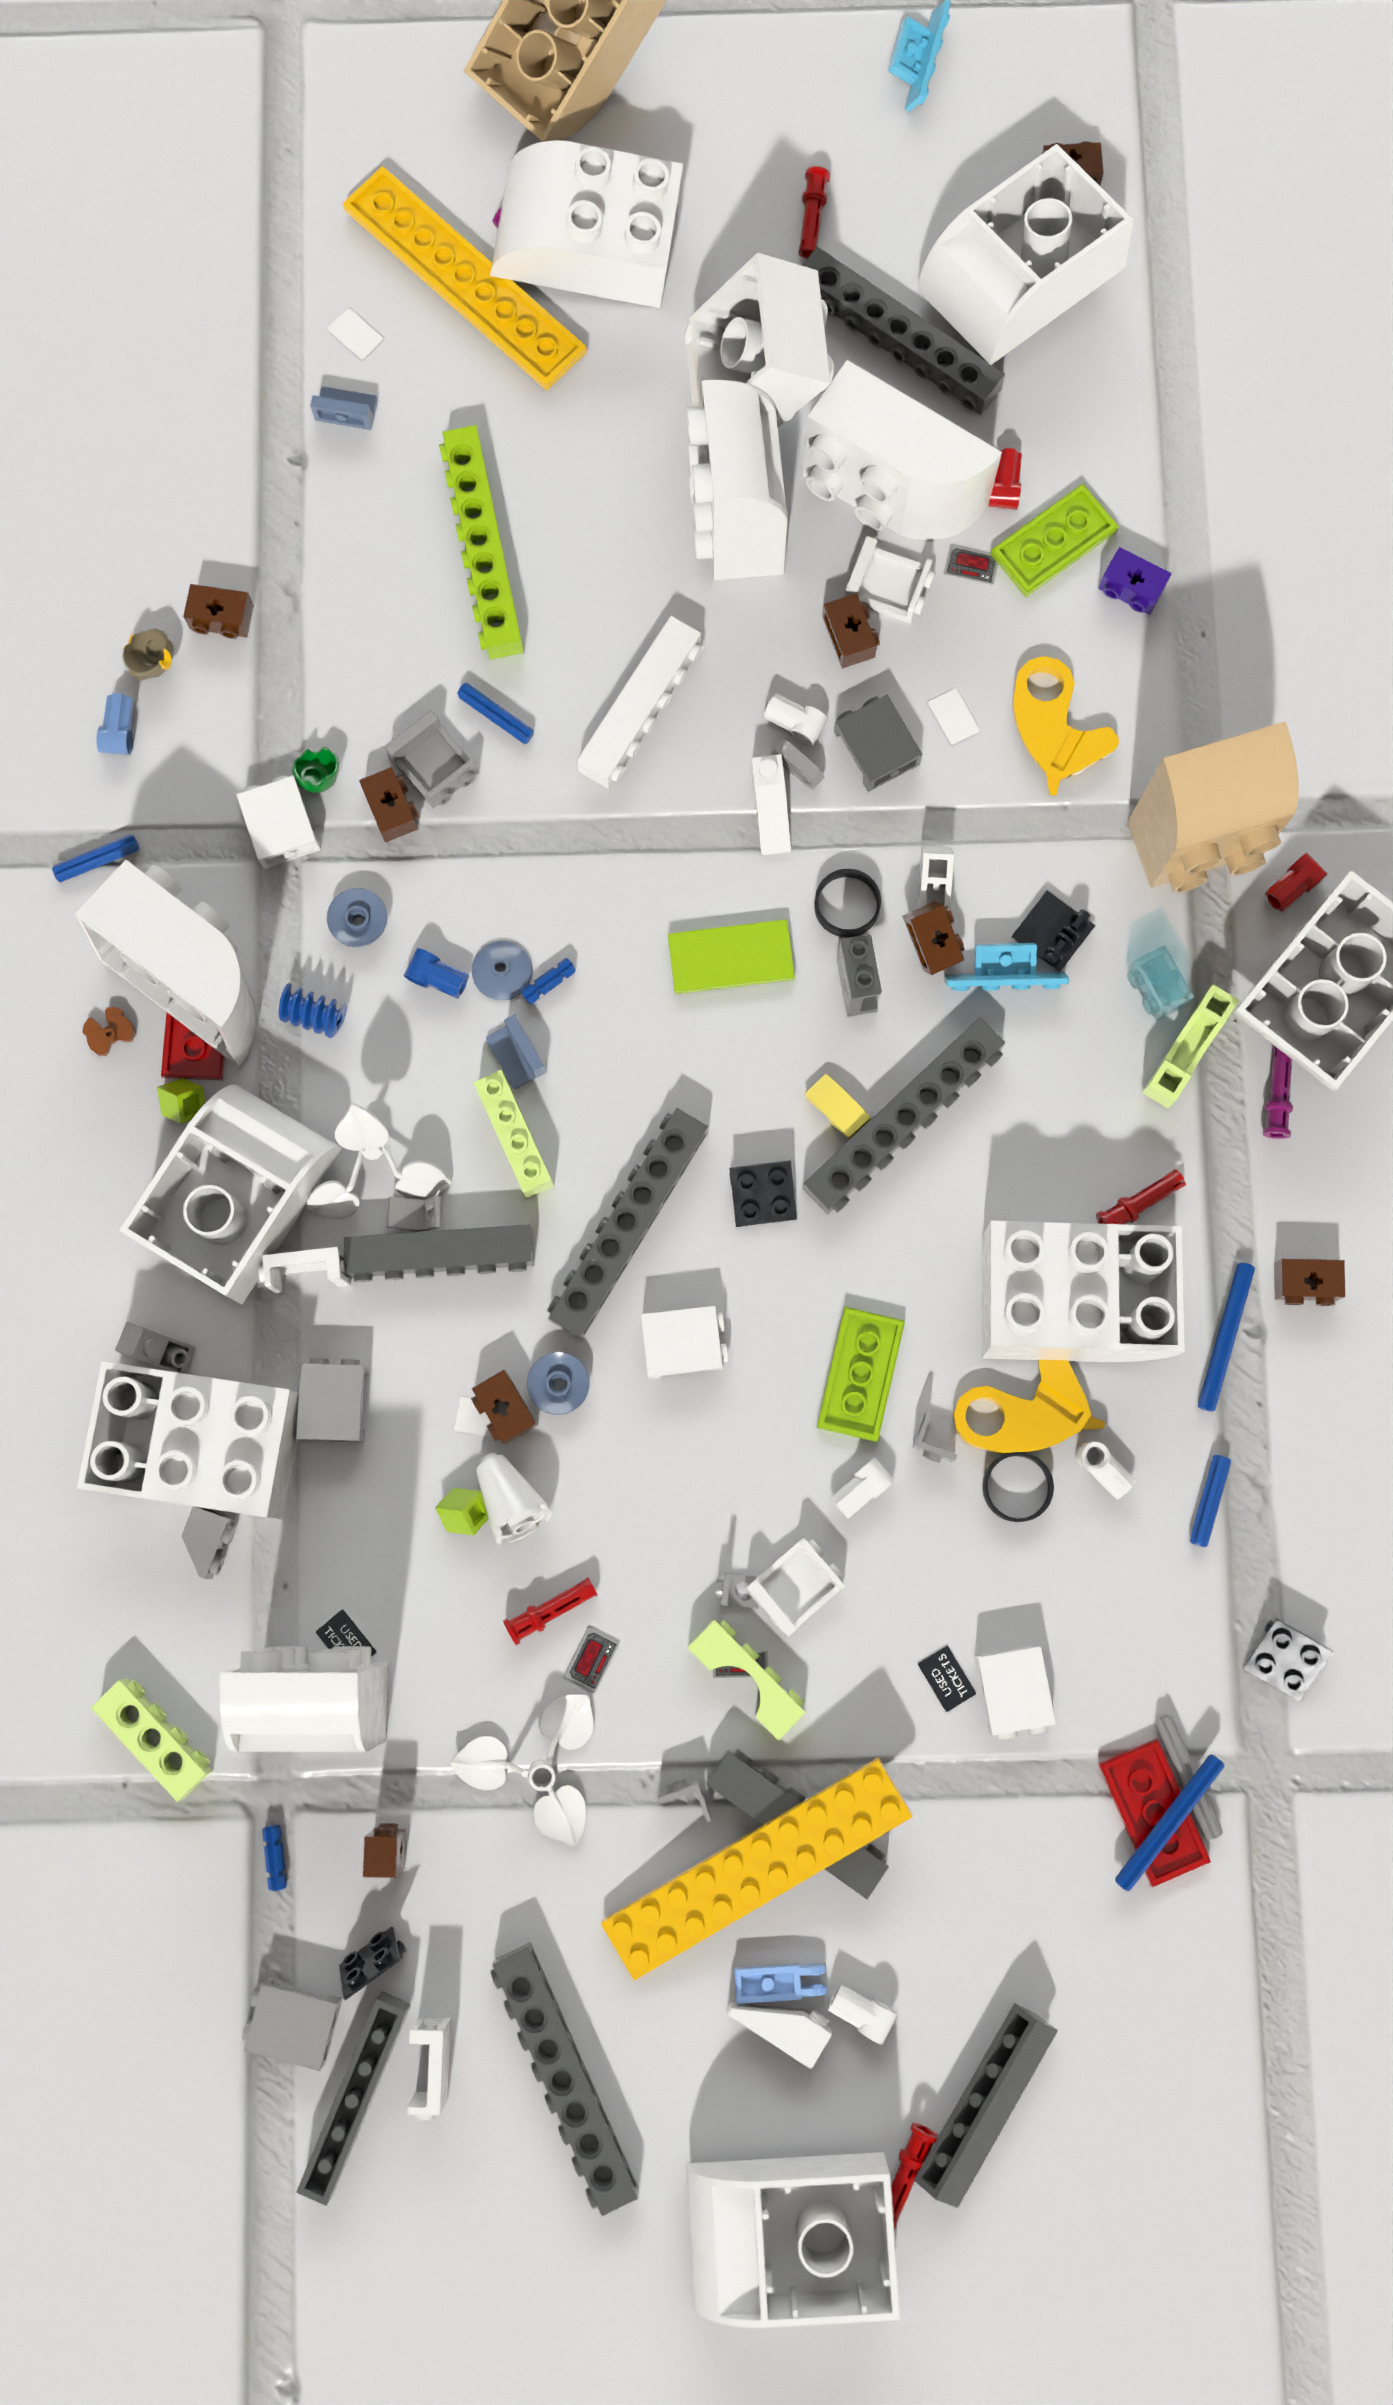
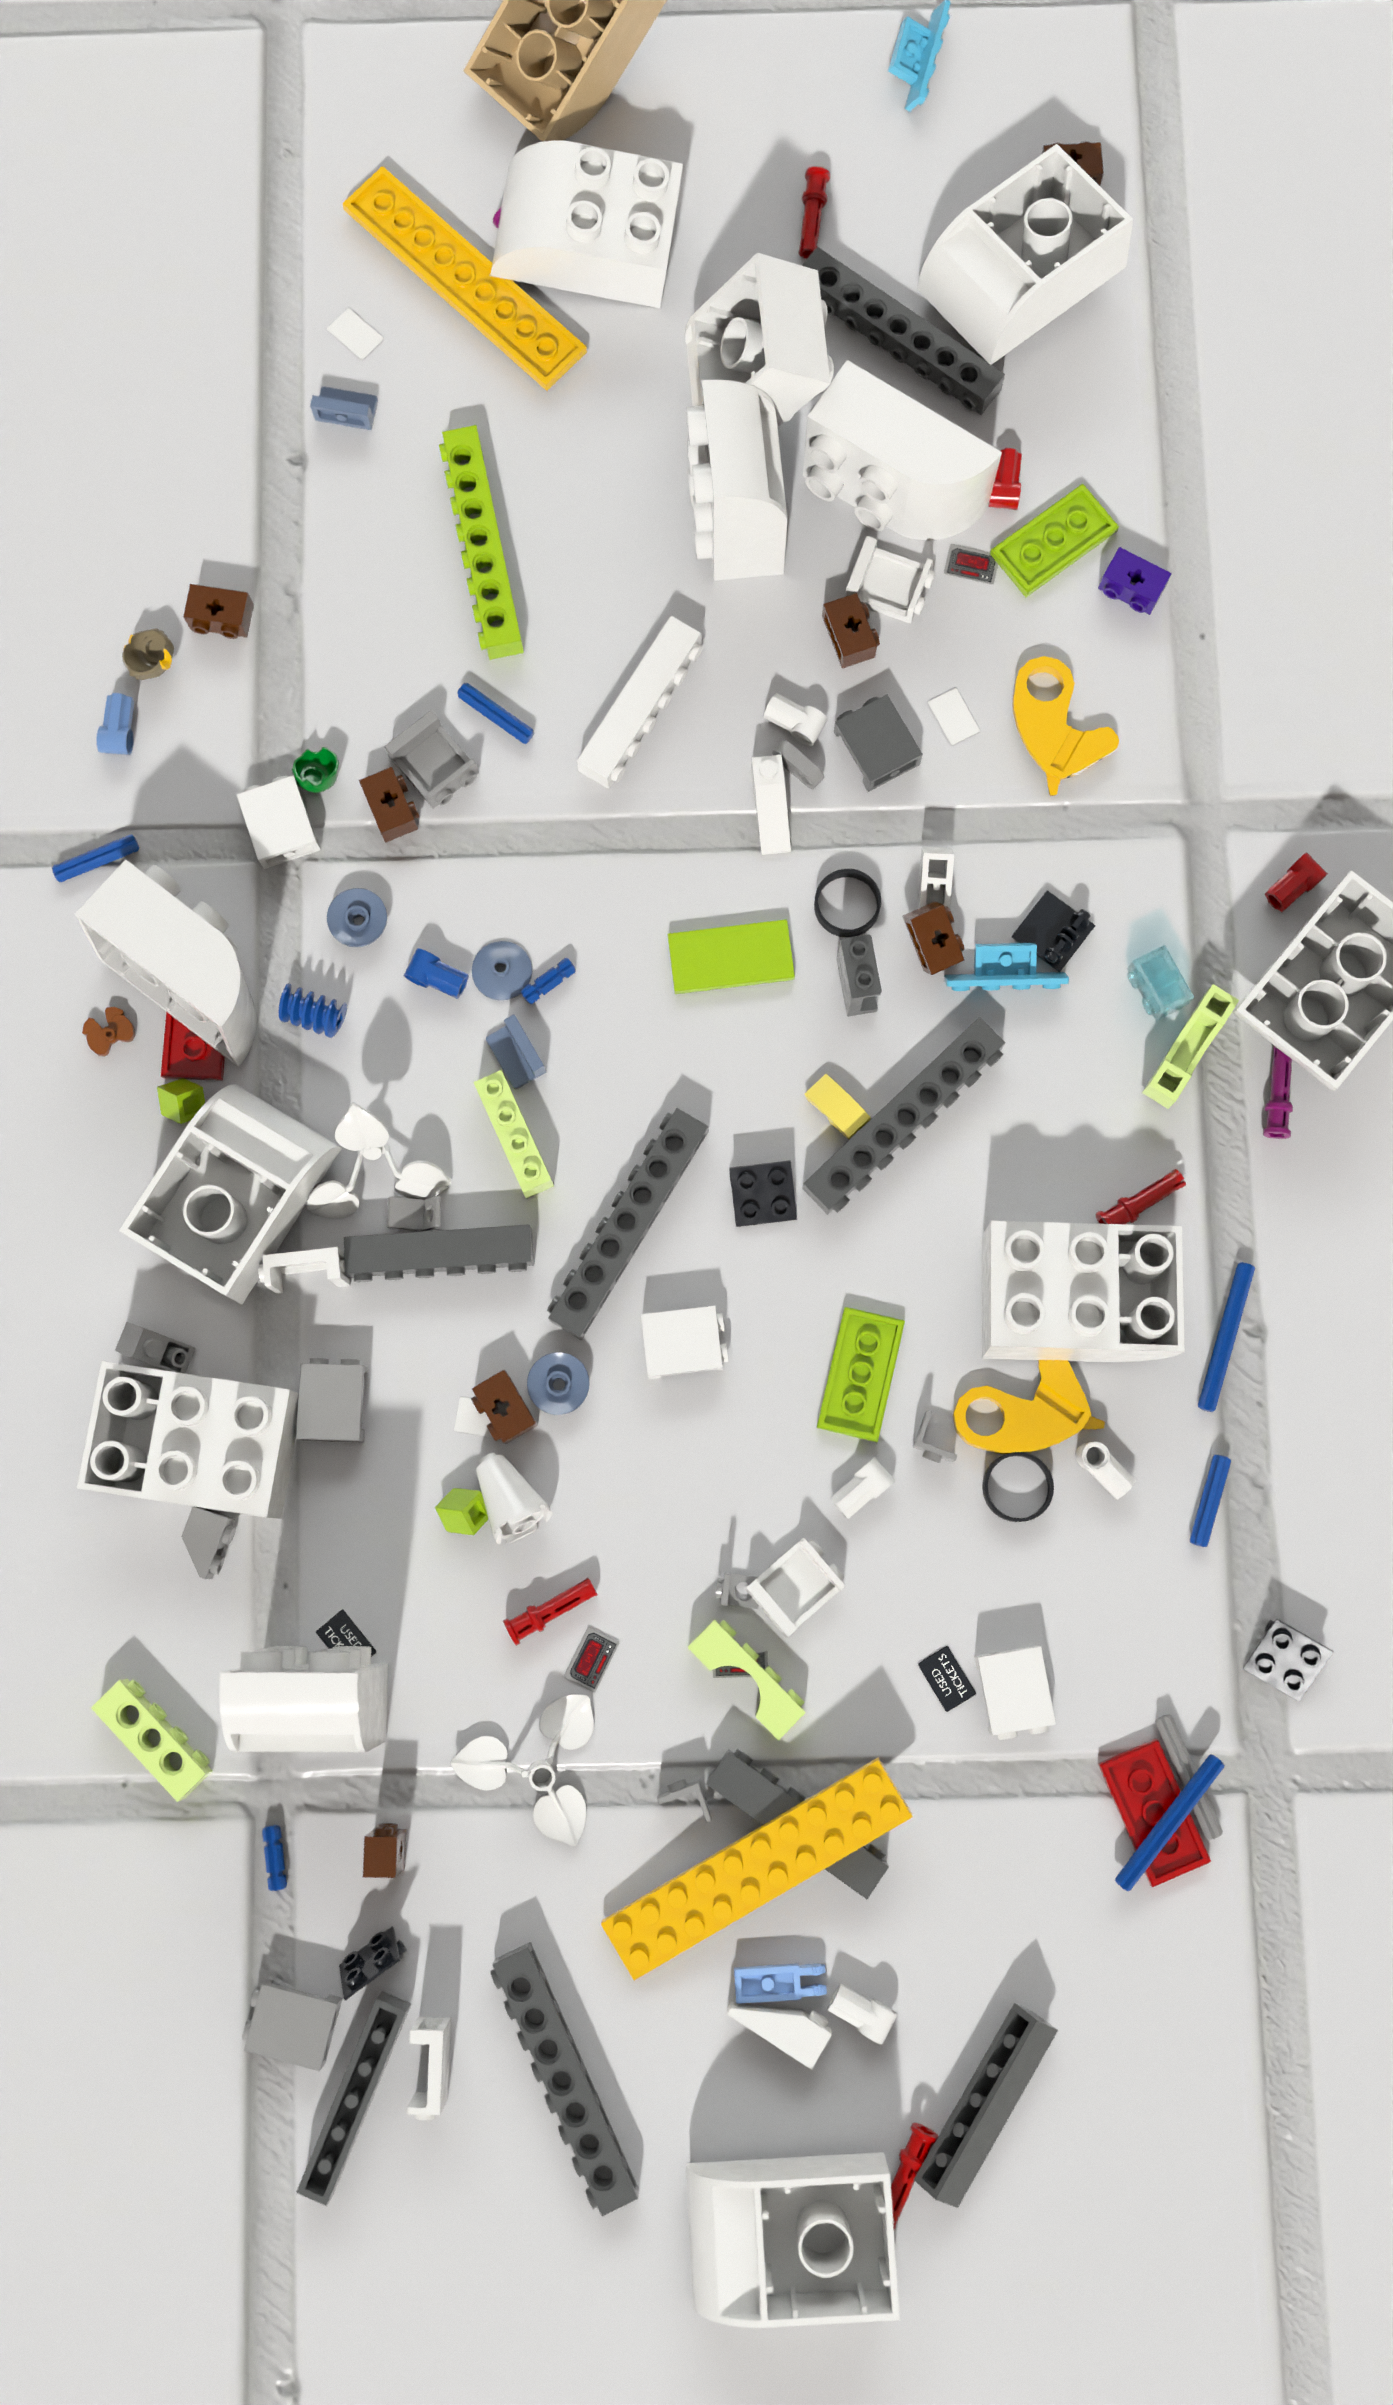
(1216, 808): tan brick -> none
(1327, 1275): reddish brown brick -> none

